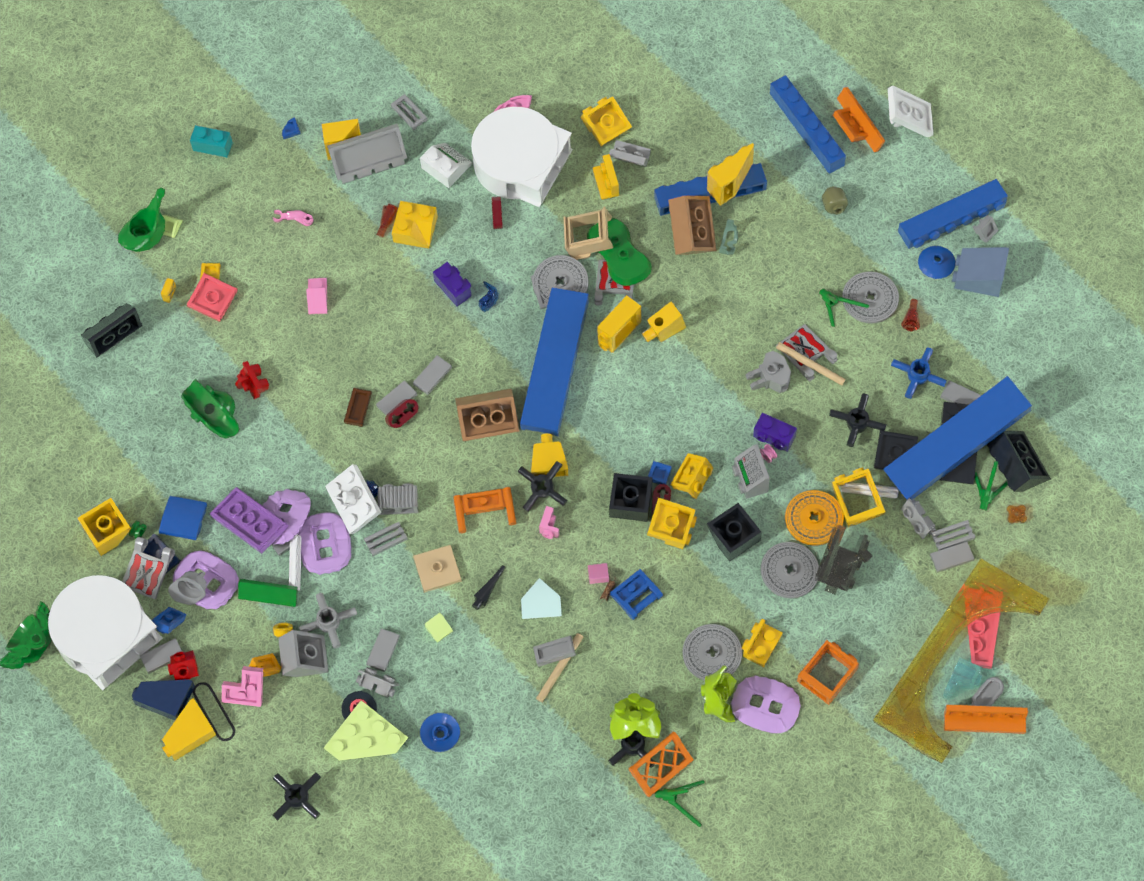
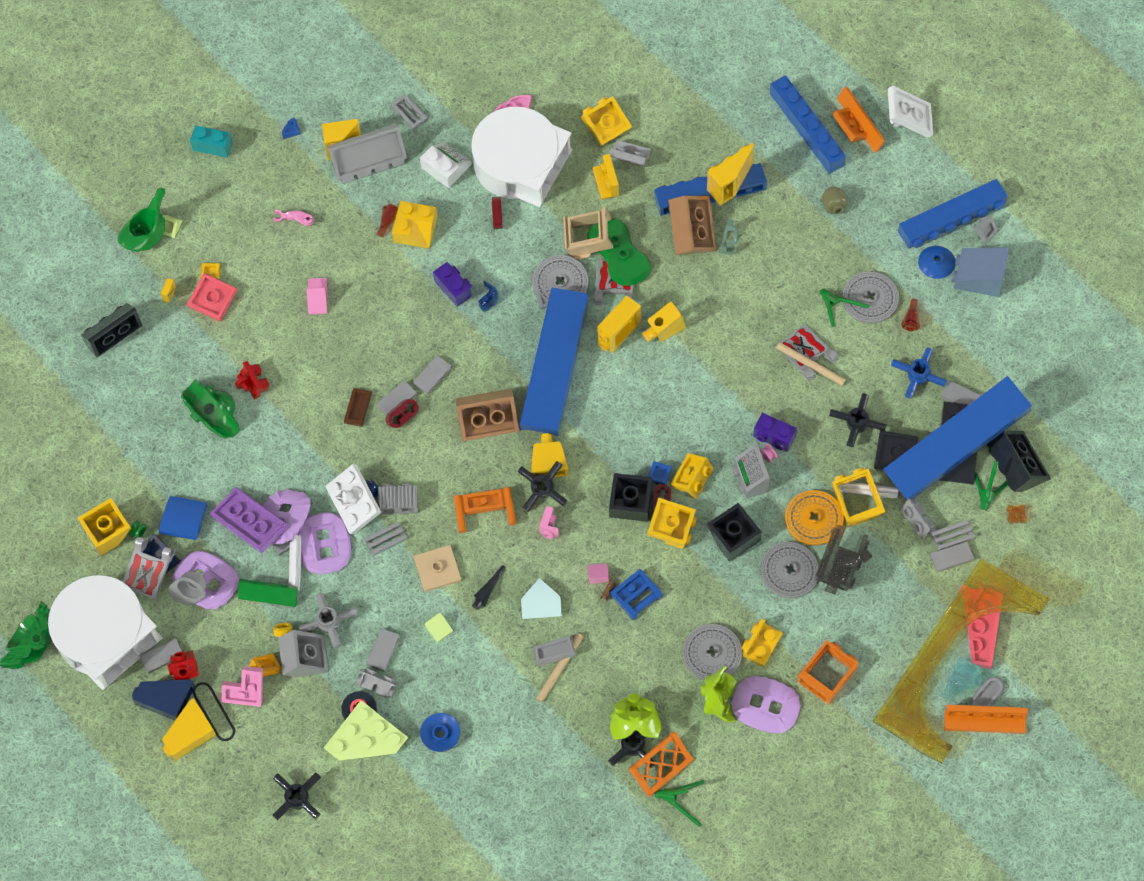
(168, 620): blue plate -> none
(773, 373): light grey hinge -> none

